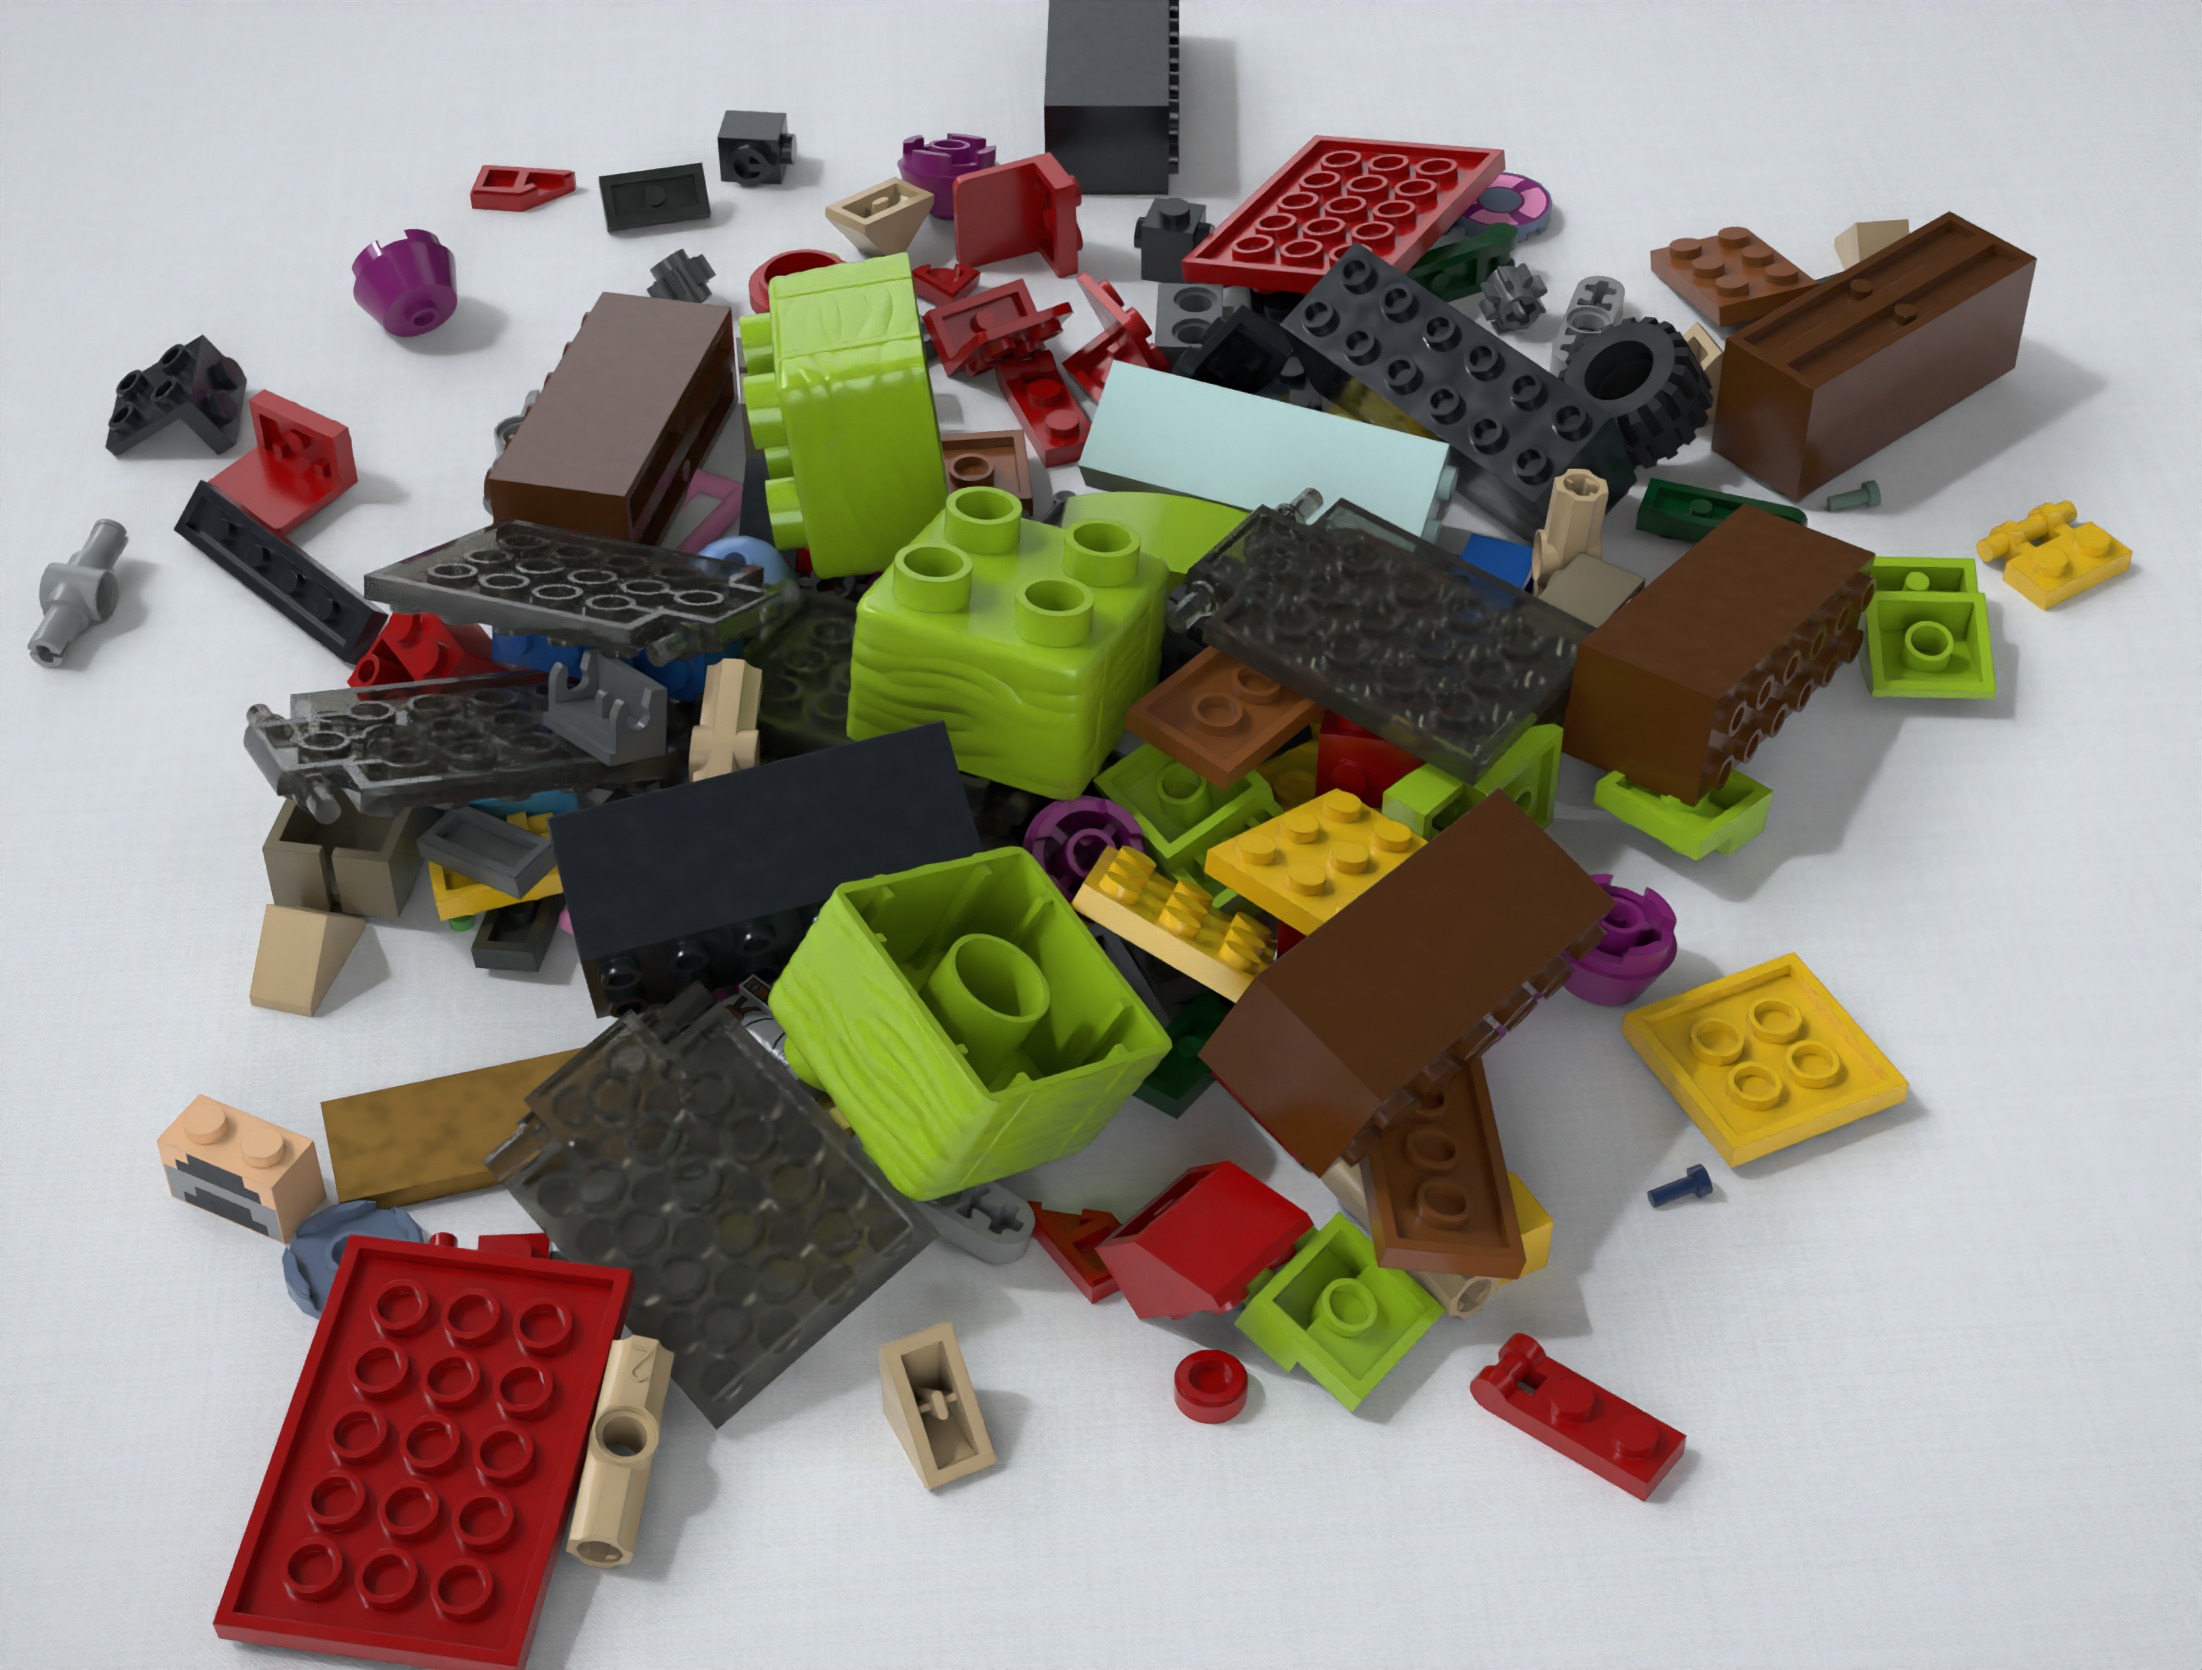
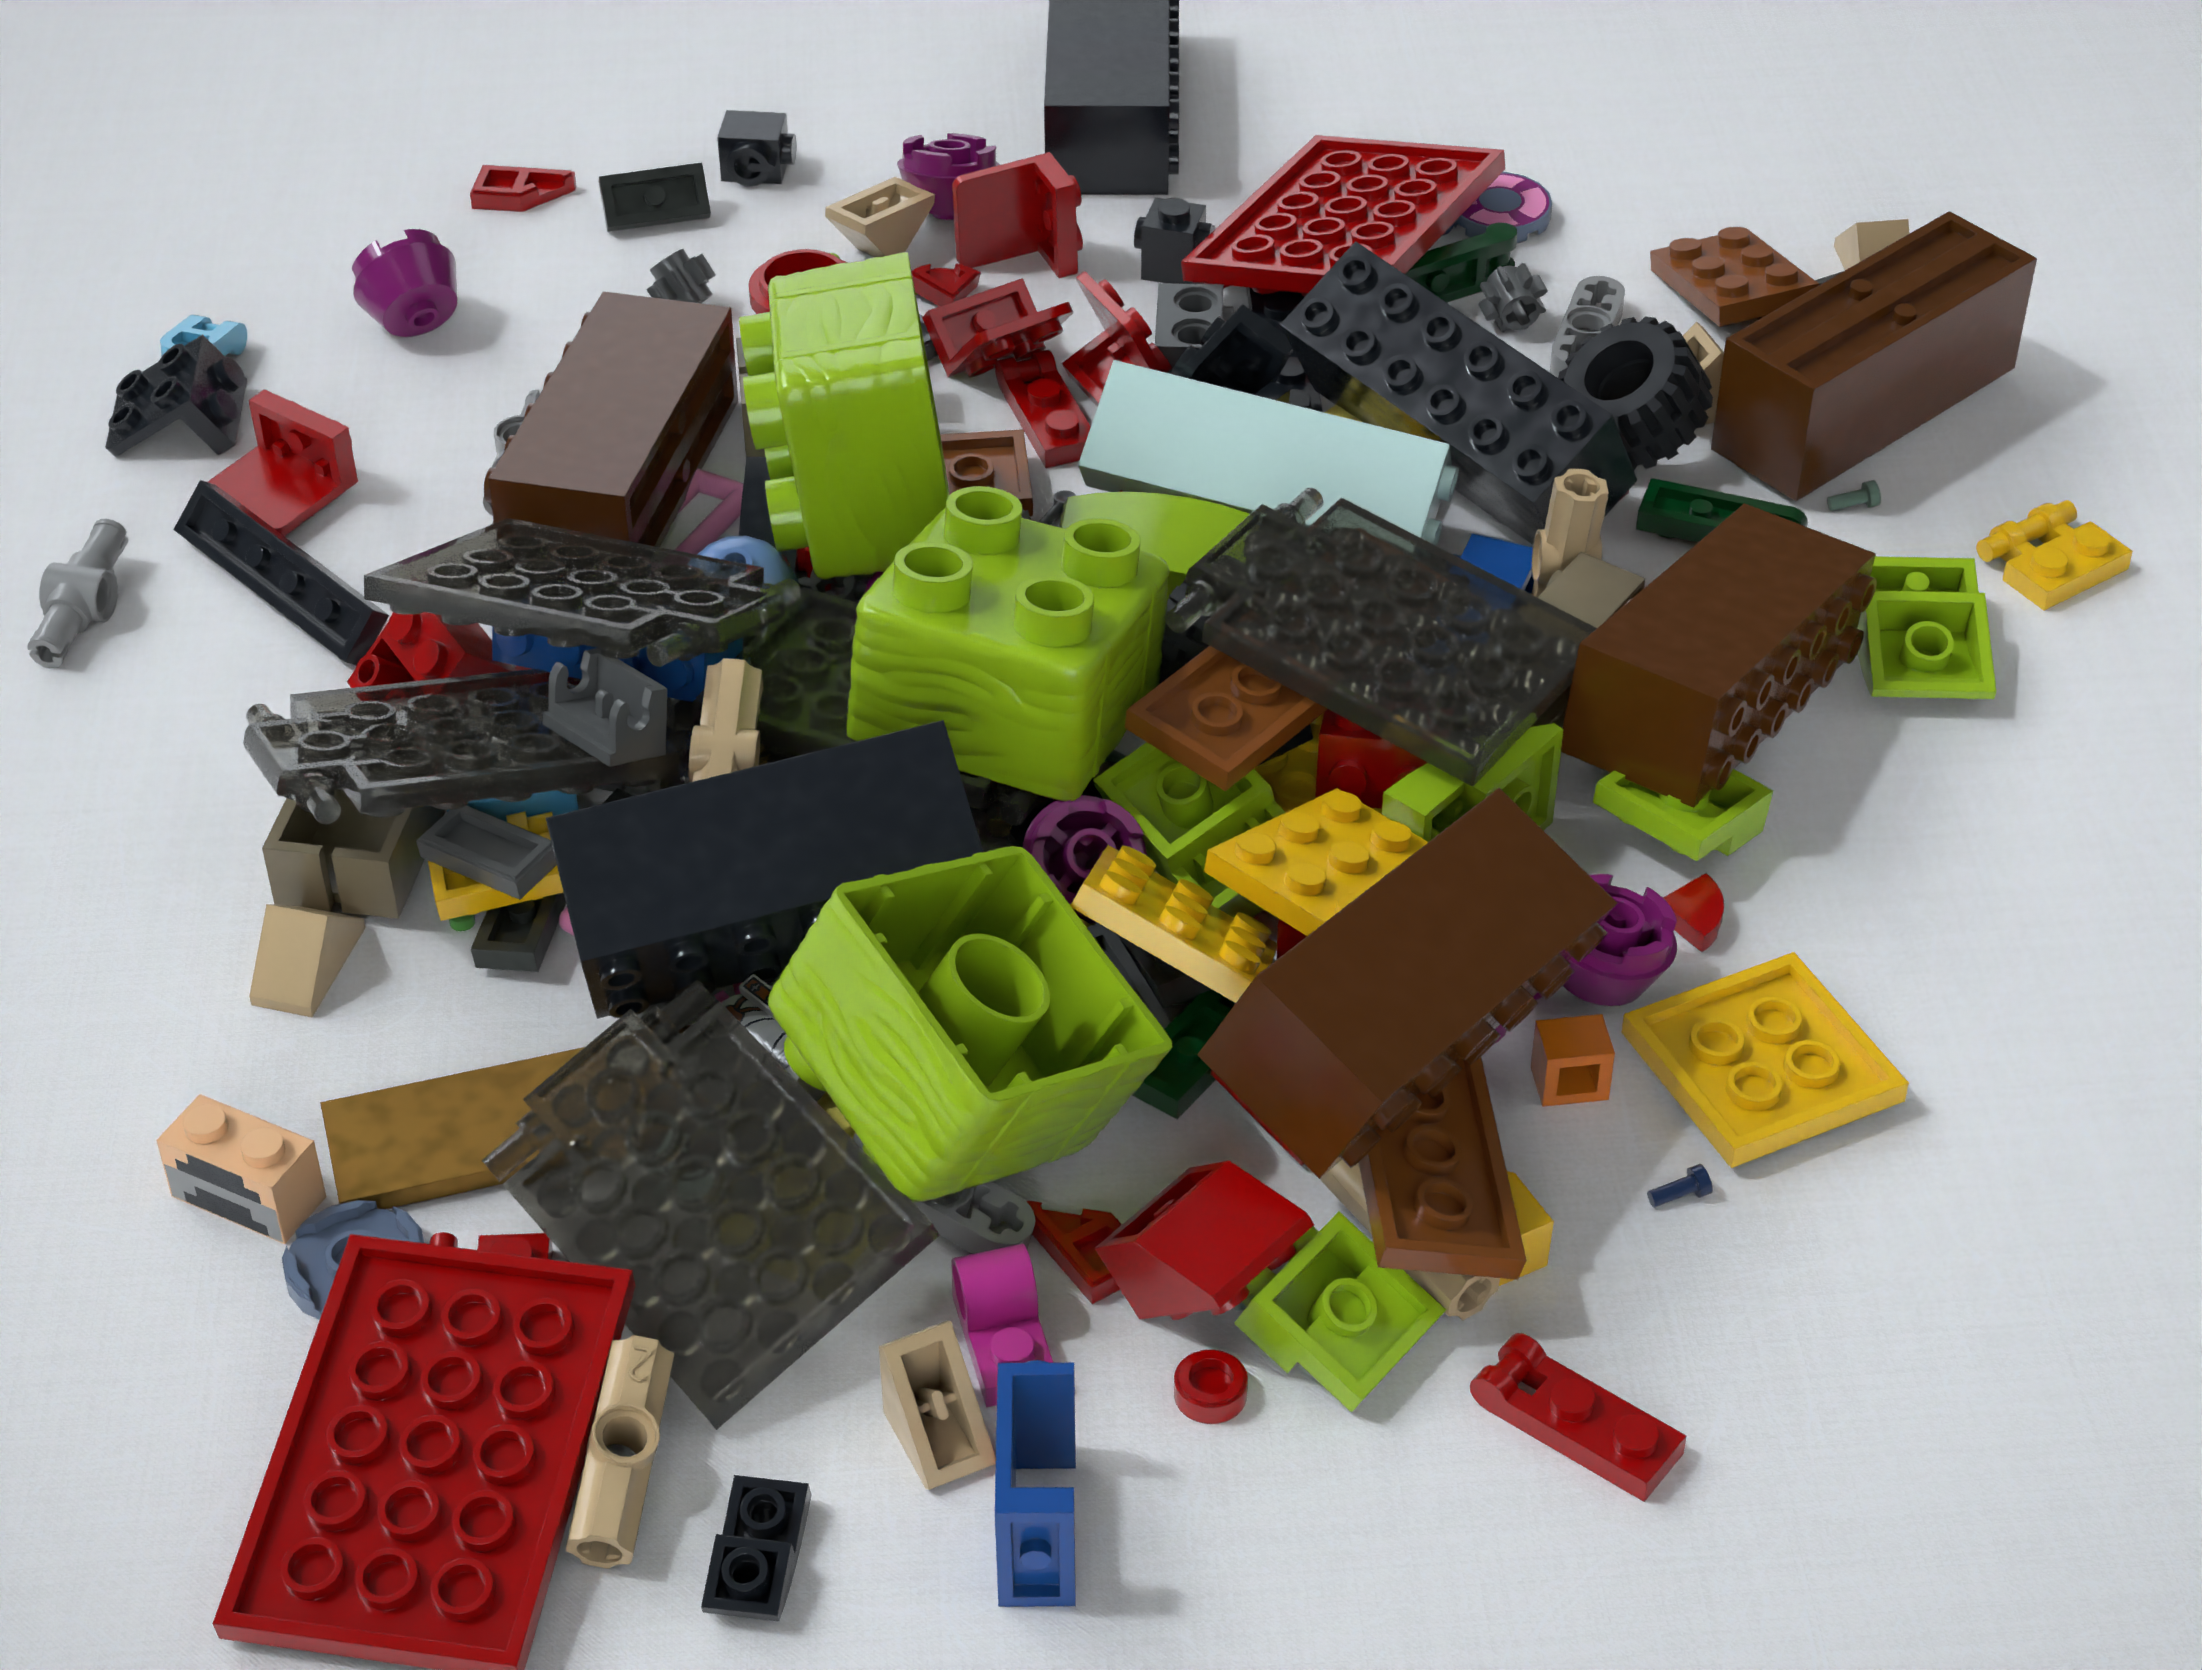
(227, 337): none -> medium azure plate
(757, 1549): none -> black slope
(998, 1312): none -> dark pink plate
(1035, 1522): none -> blue panel
(1572, 1060): none -> orange plate
(1698, 911): none -> red tile

